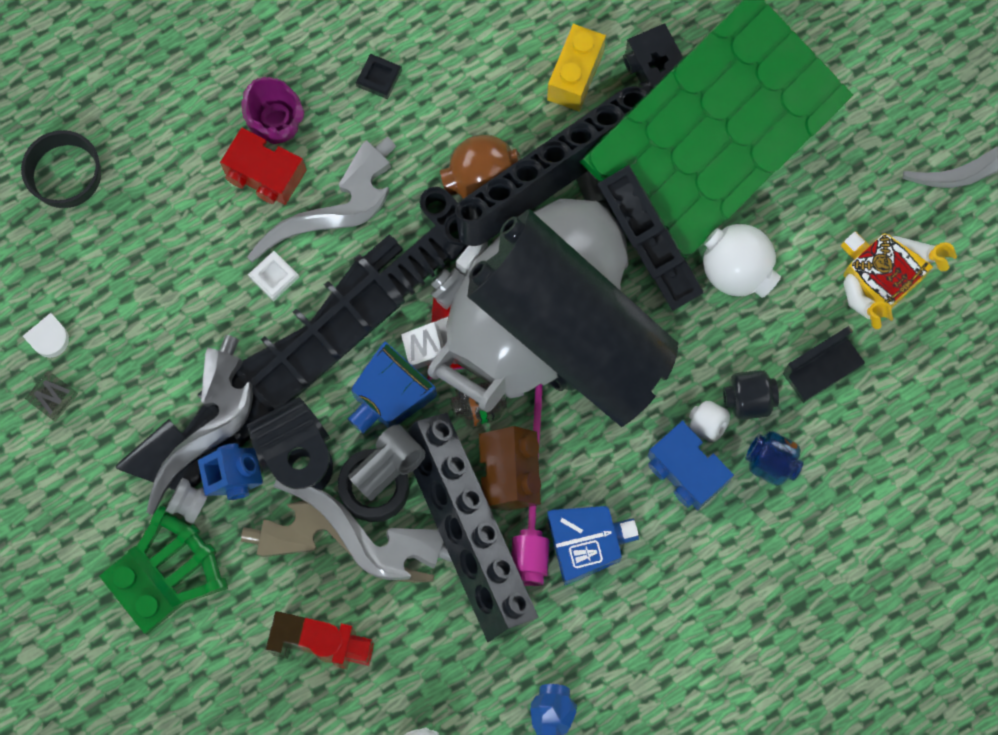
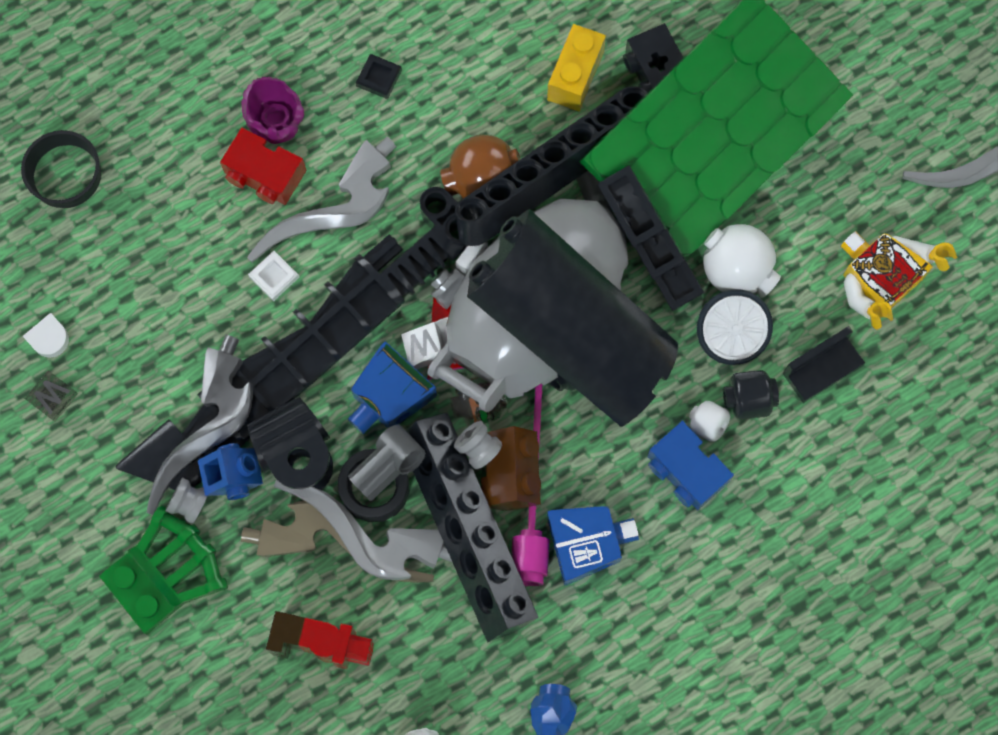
(478, 445): none -> light grey wheel
(734, 327): none -> white wheel
(774, 458): clear blue head -> none

